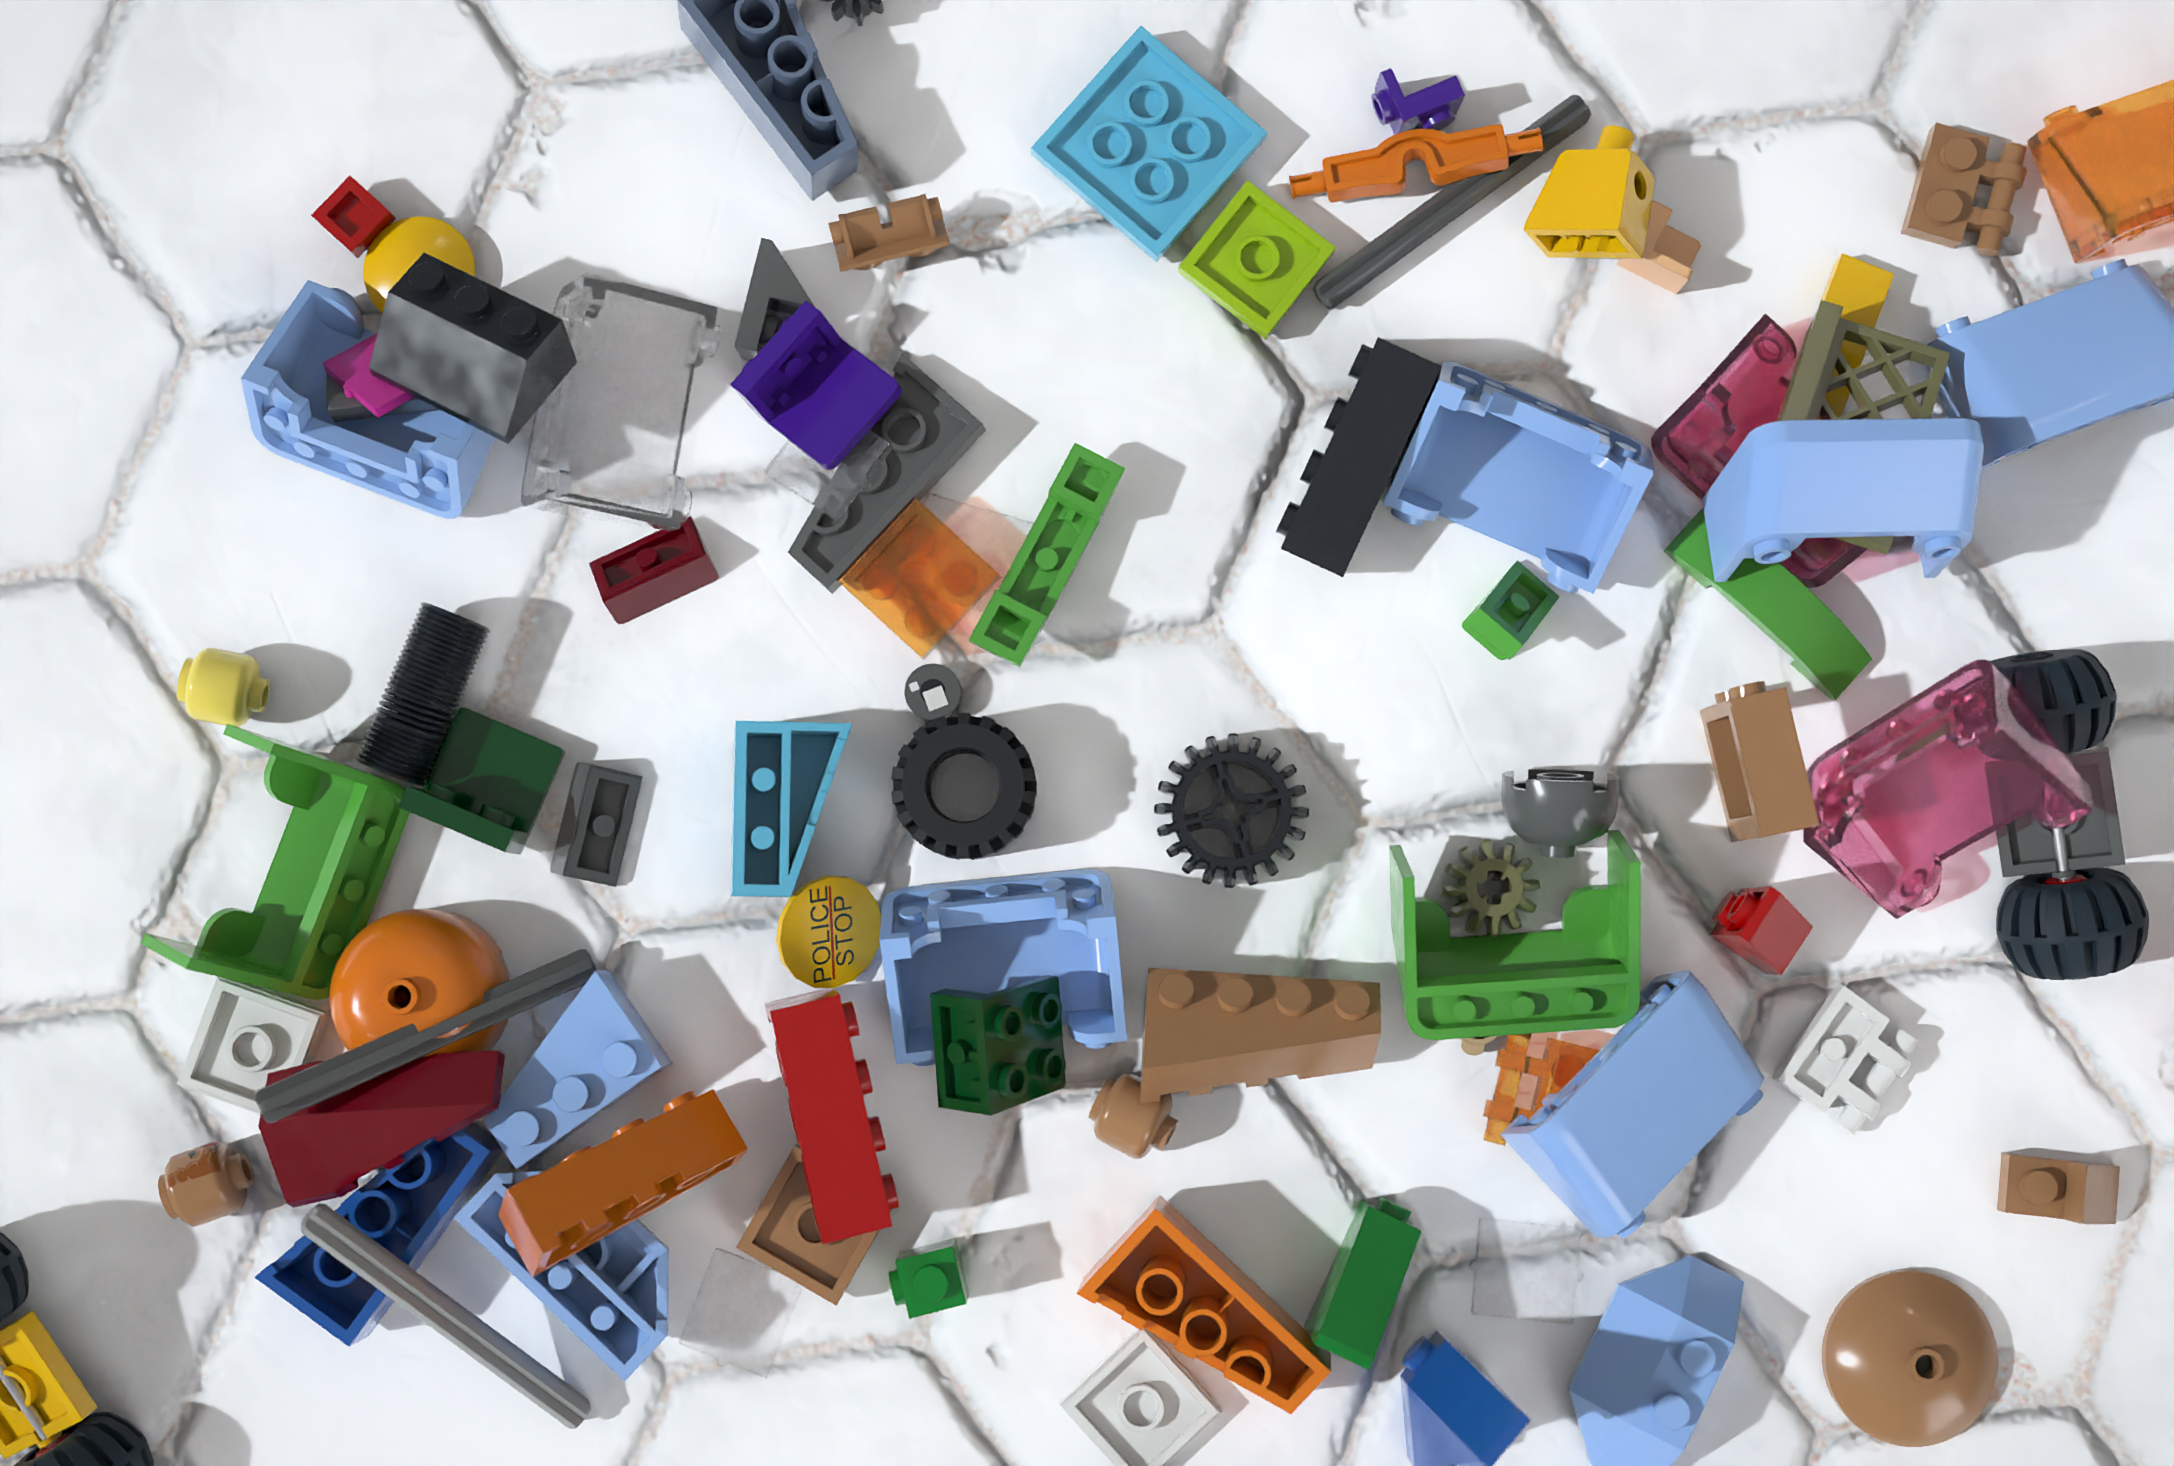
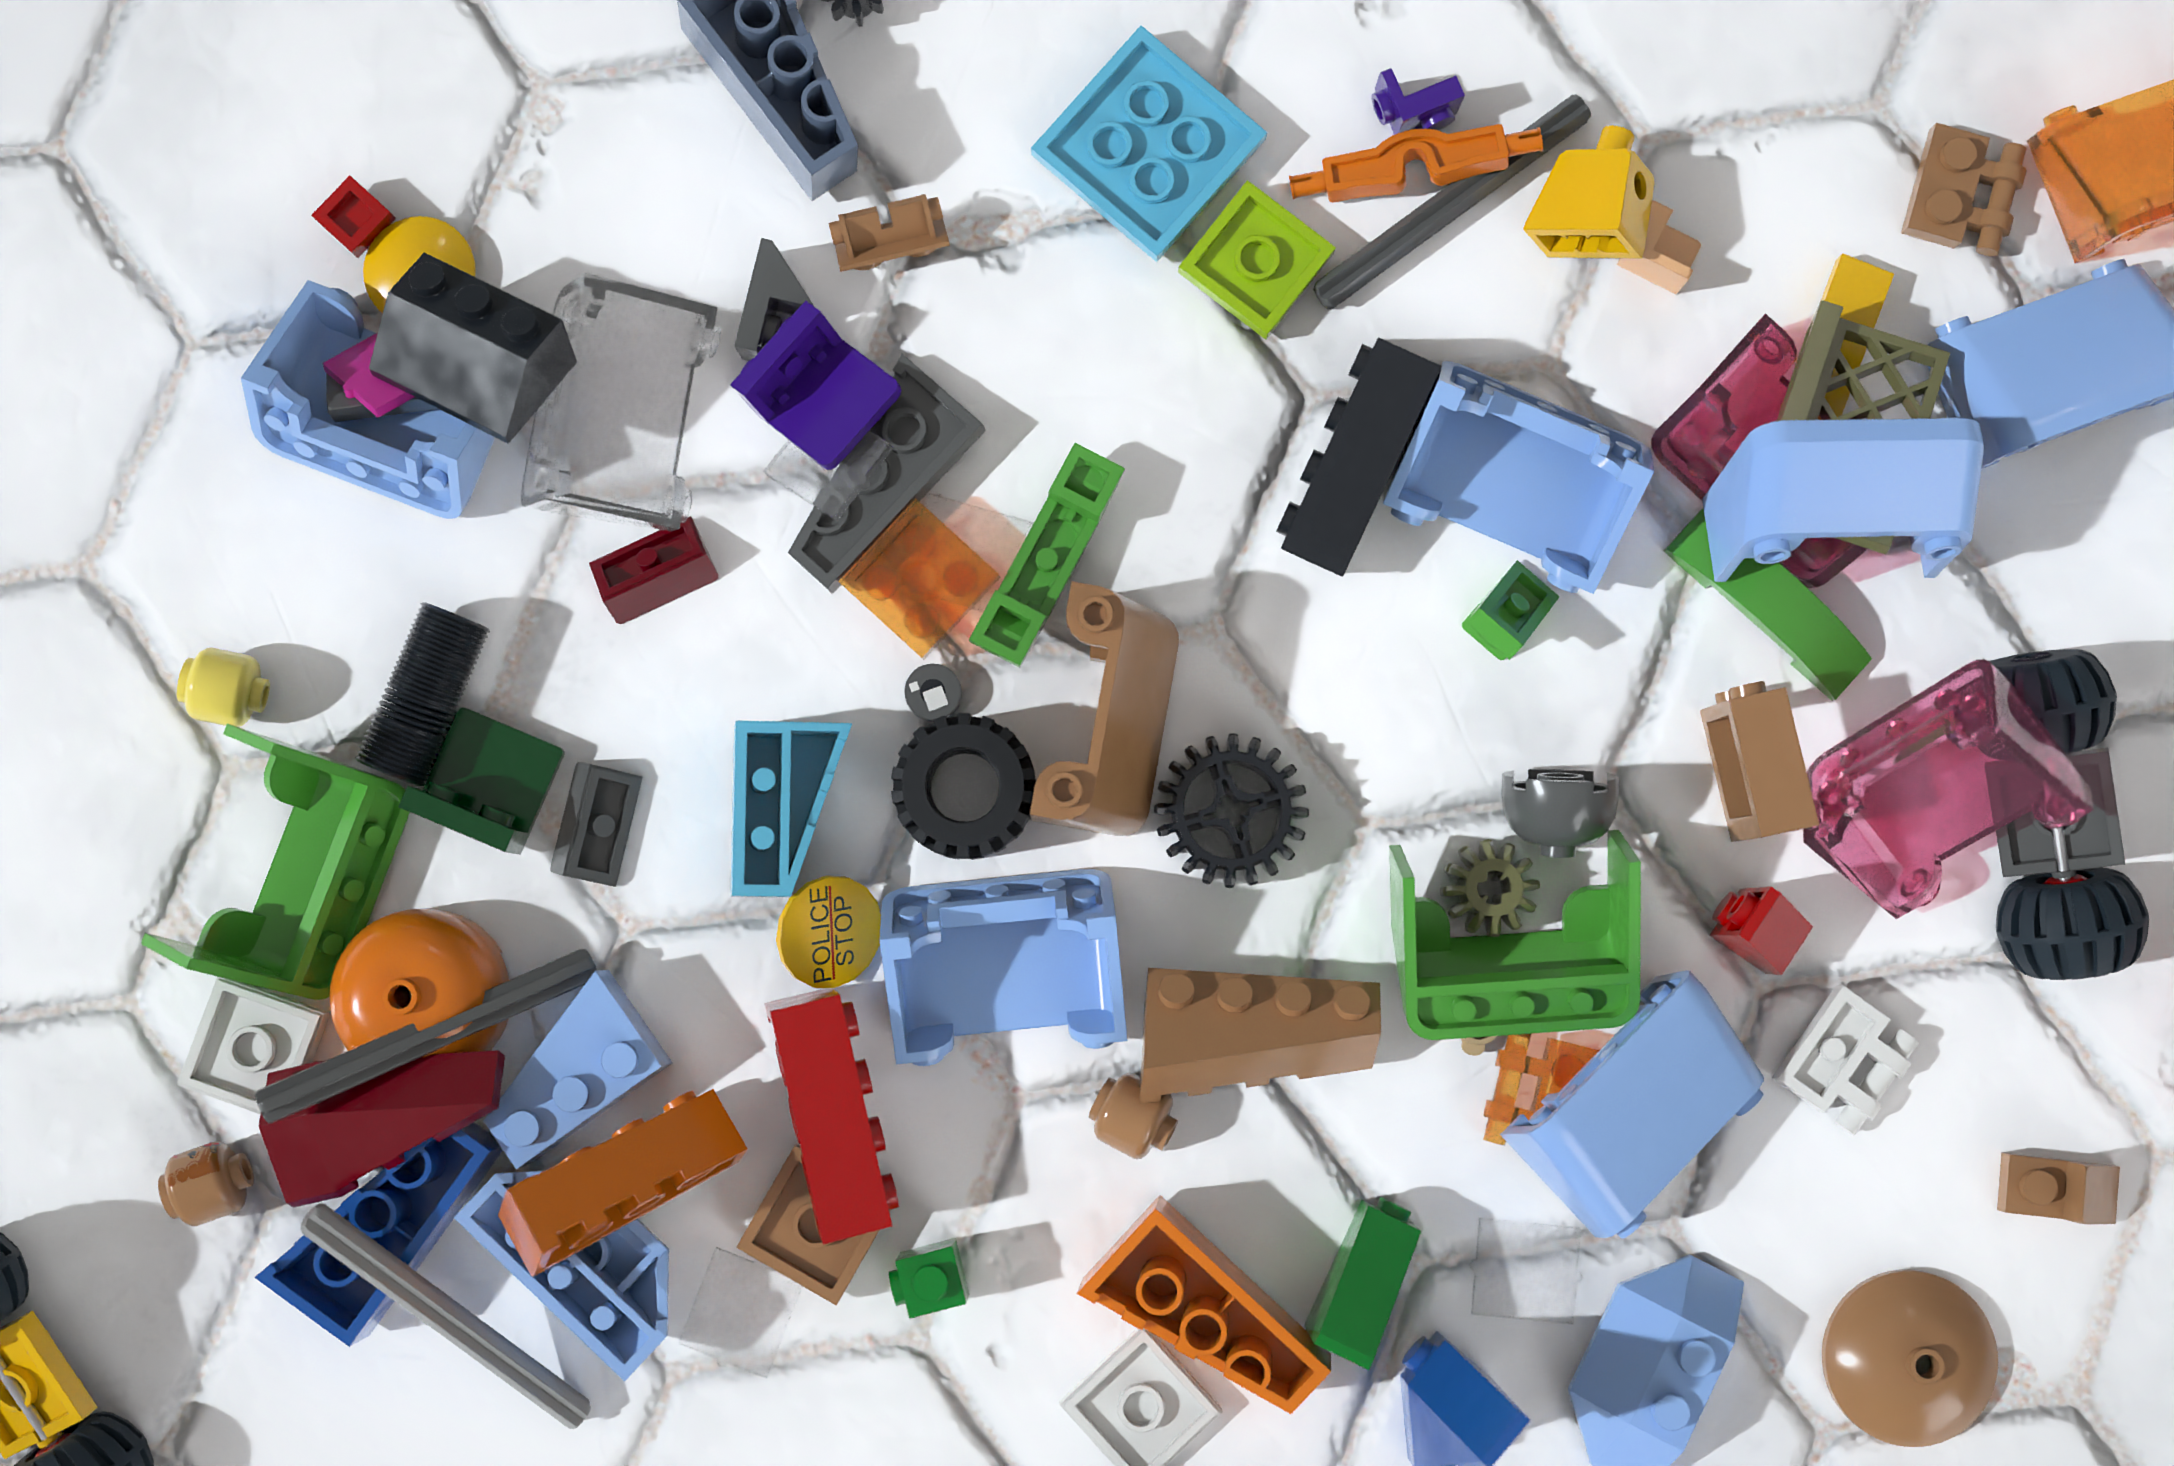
(998, 1046): dark green bracket -> none
(1139, 657): none -> medium nougat windscreen

